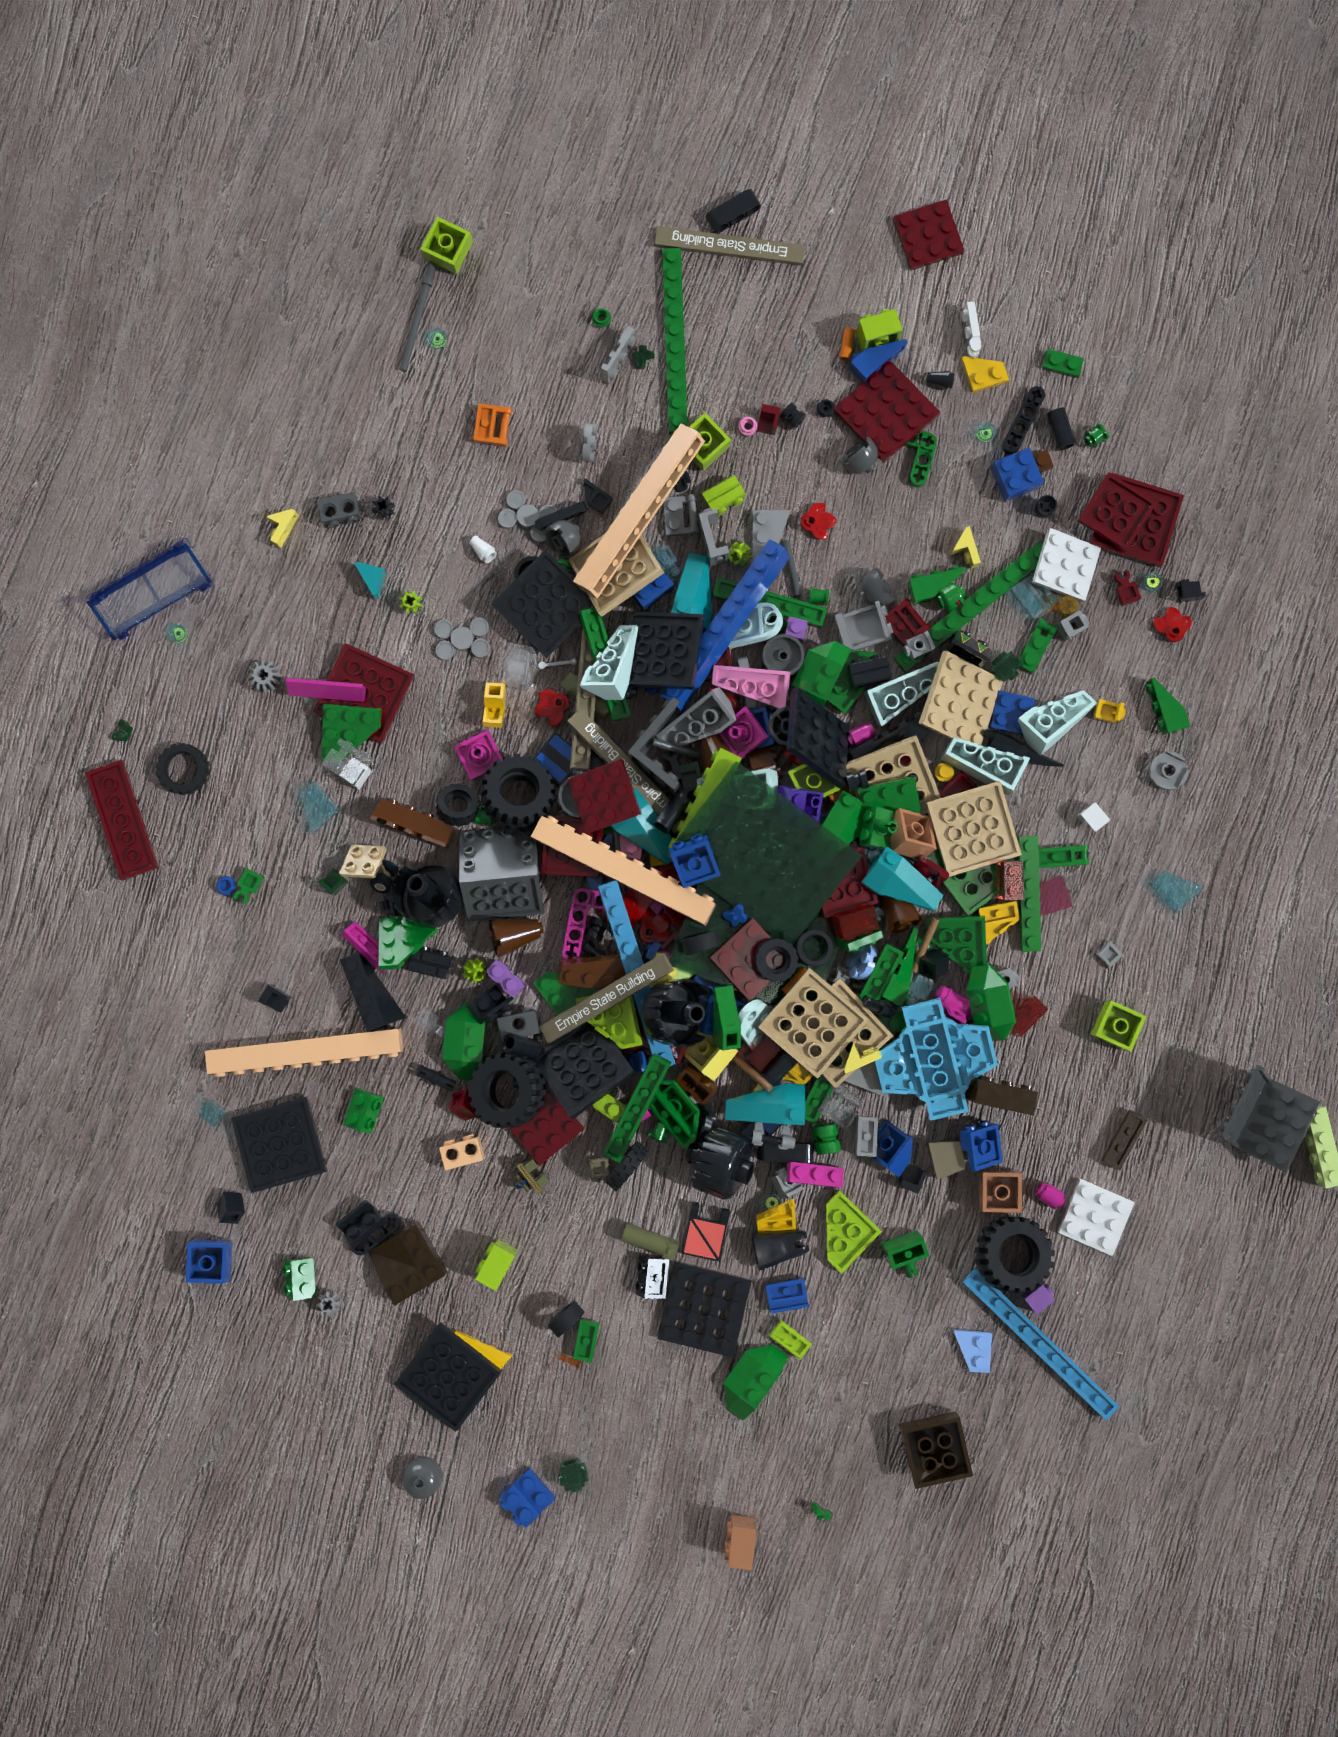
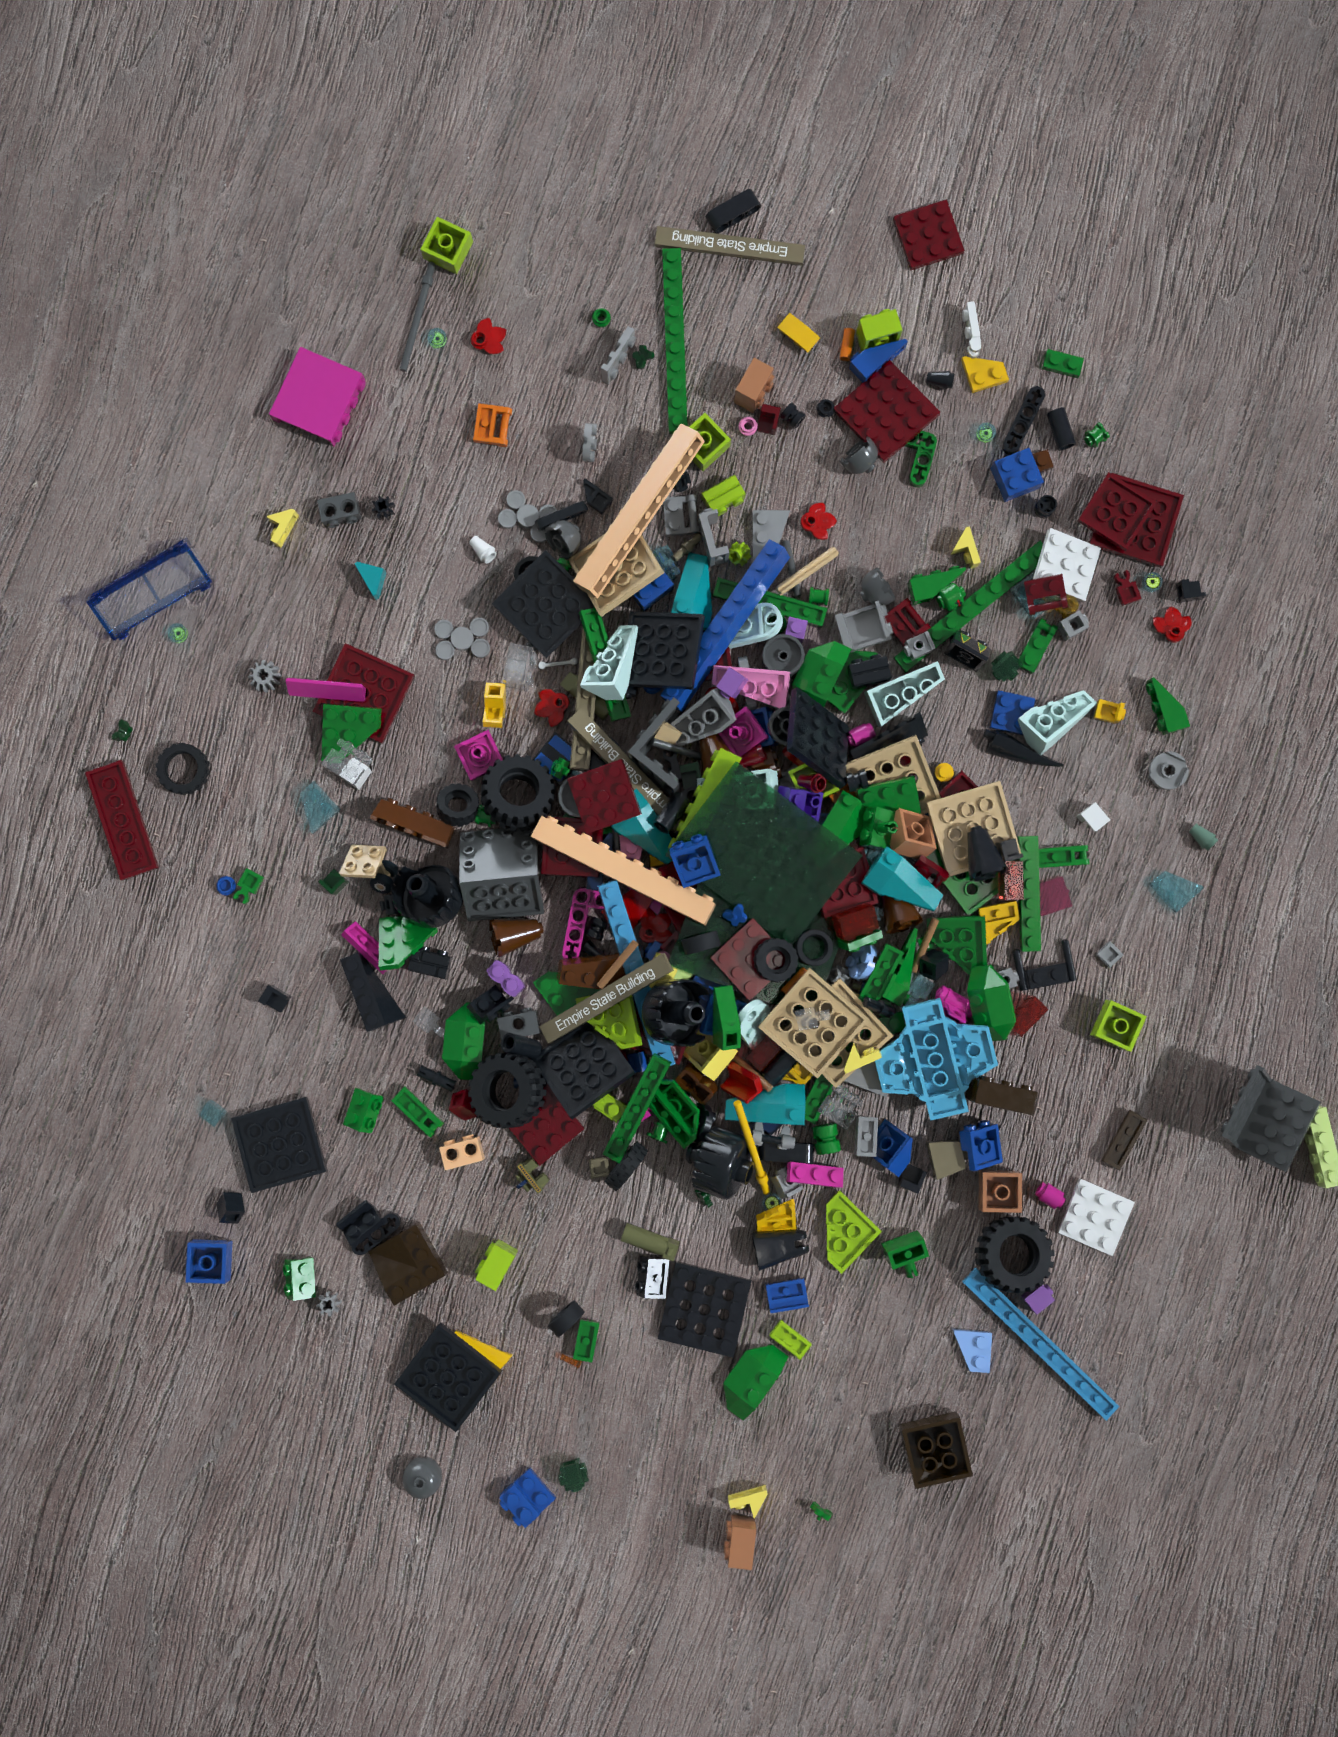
(304, 1051): light nougat brick -> none
(318, 395): none -> dark pink panel
(416, 604): lime gear -> none
(417, 1111): none -> green plate
(474, 970): lime gear -> none
(491, 335): none -> red plate
(560, 768): none -> green plate
(617, 964): none -> medium nougat bar
(668, 733): none -> tan slope
(686, 547): none -> dark tan bar
(704, 1198): none -> dark green piece
(705, 1236): coral flag -> none
(731, 683): none -> medium lavender brick
(742, 1083): none -> red panel
(753, 1496): none -> light yellow slope
(754, 385): none -> nougat brick
(754, 756): none -> dark red cone
(761, 1175): none -> yellow bar
(798, 332): none -> yellow slope
(806, 571): none -> tan axle
(808, 1018): none -> clear plate
(813, 782): none -> dark red cone
(960, 699): tan plate -> none
(983, 855): none -> black cone
(985, 763): light aqua wedge -> none
(1009, 850): none -> black panel
(1043, 588): none -> dark red plate
(1045, 975): none -> black plate
(1203, 837): none -> sand green cone

